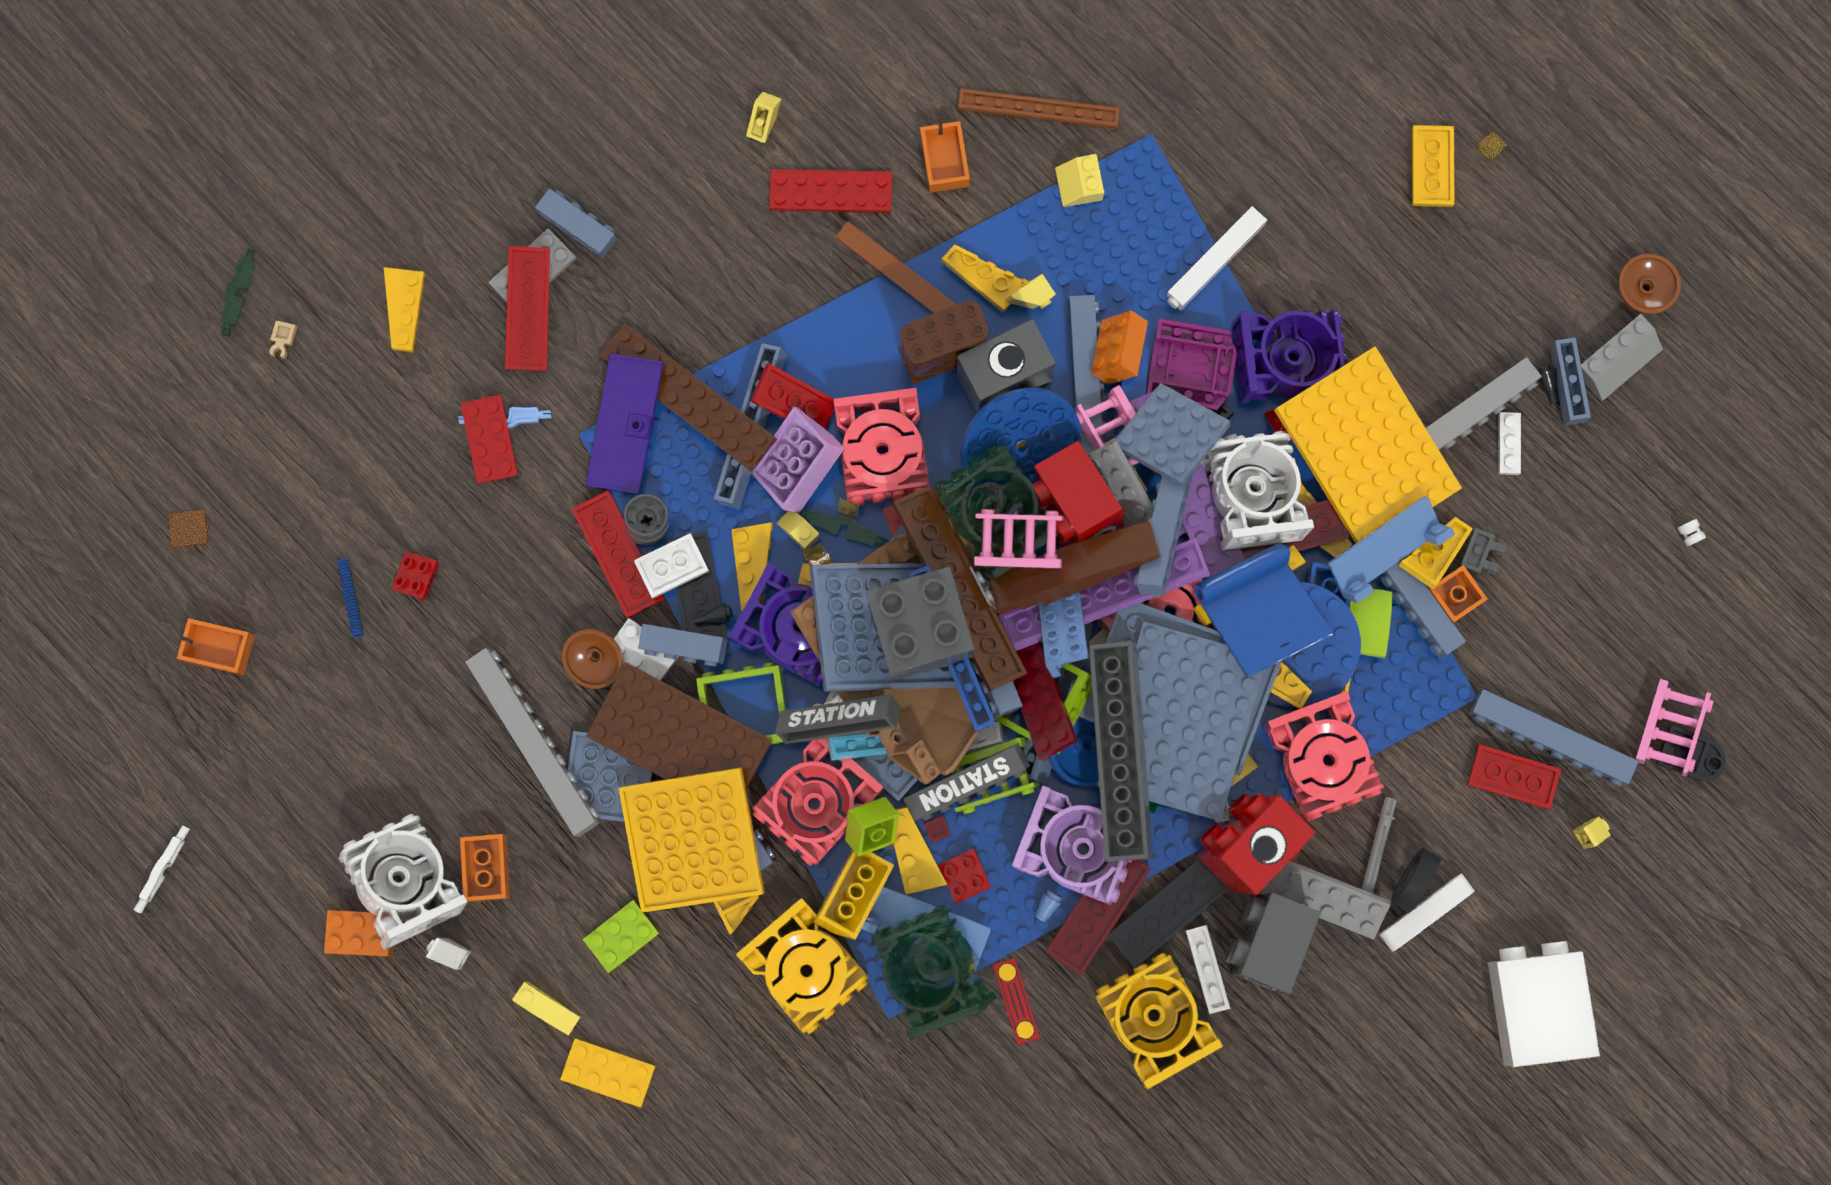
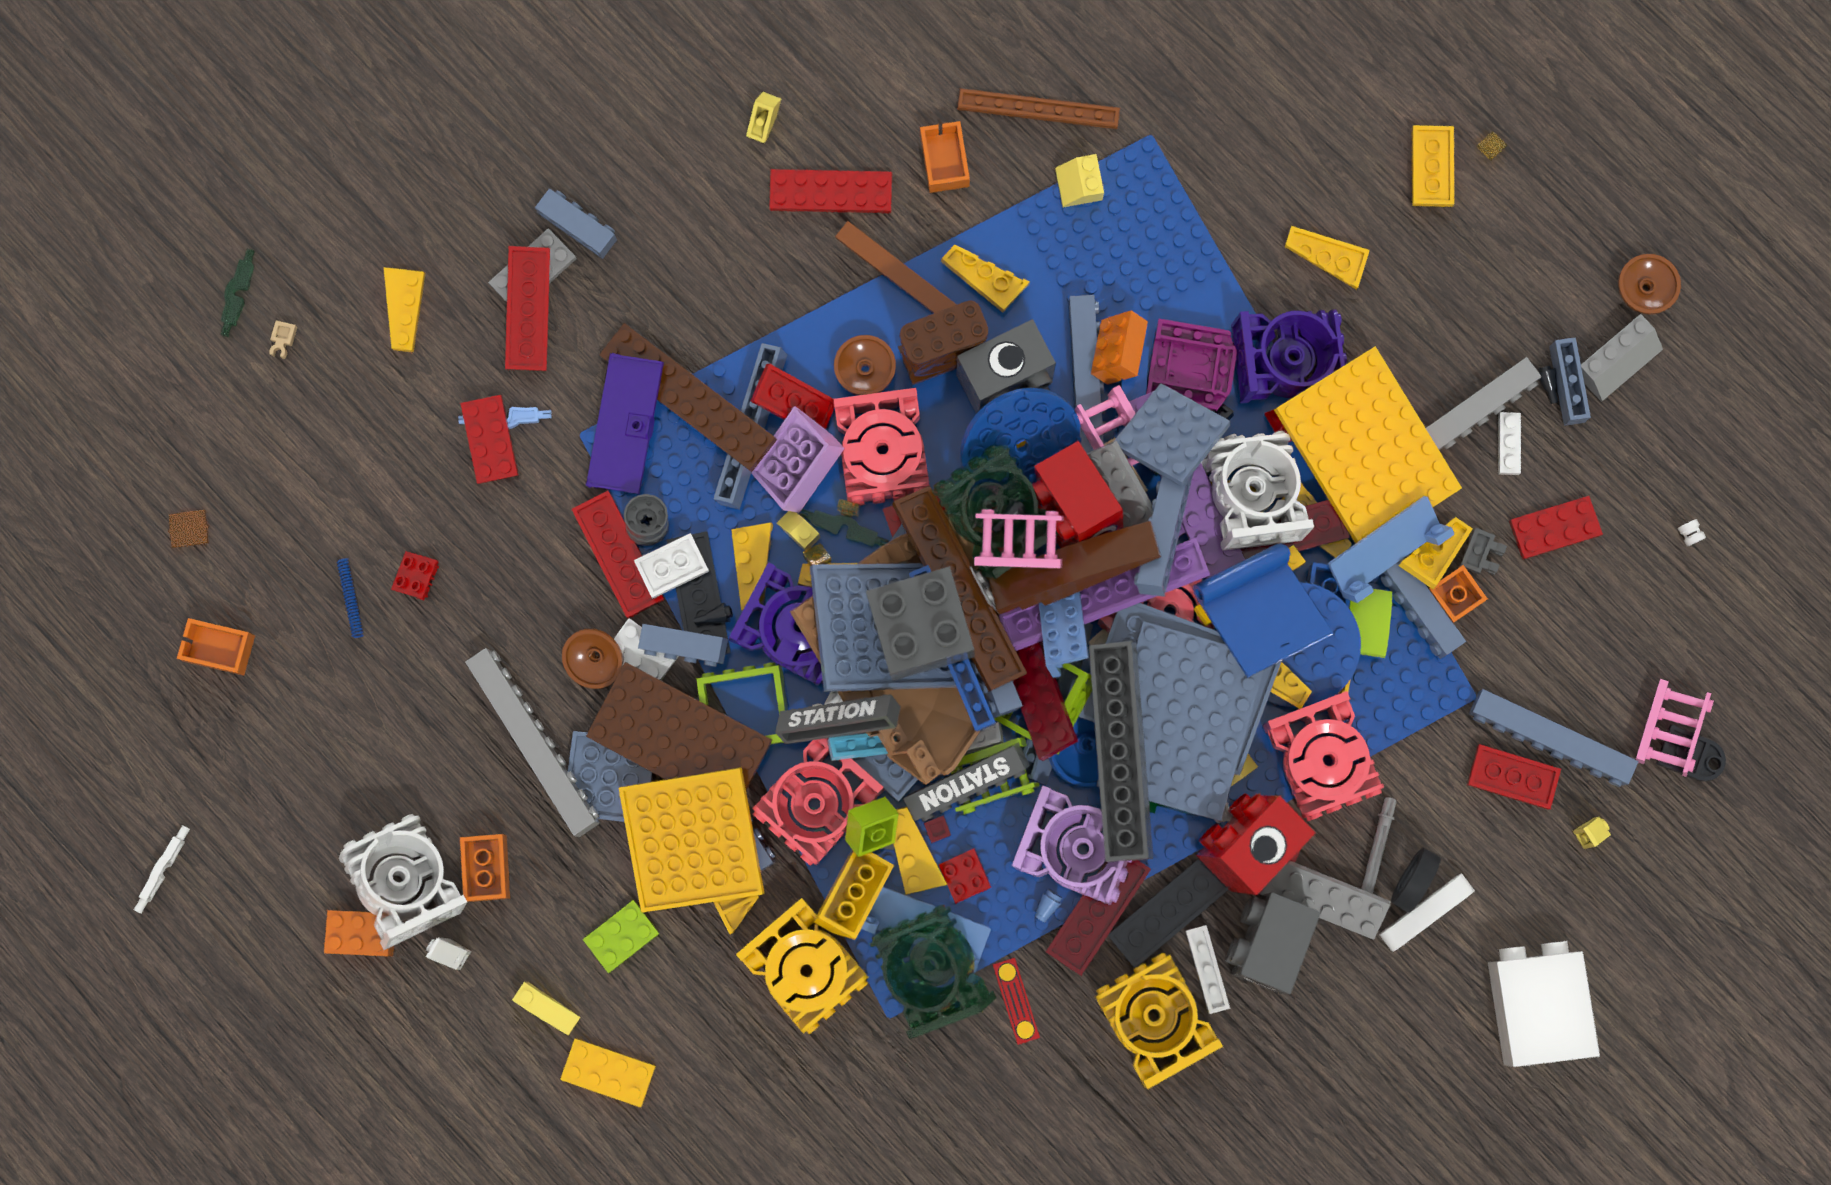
(861, 352): none -> dark orange dish
(1032, 294): light yellow slope -> none
(1216, 259): white brick -> none
(1331, 255): none -> yellow wing
(1555, 527): none -> red plate

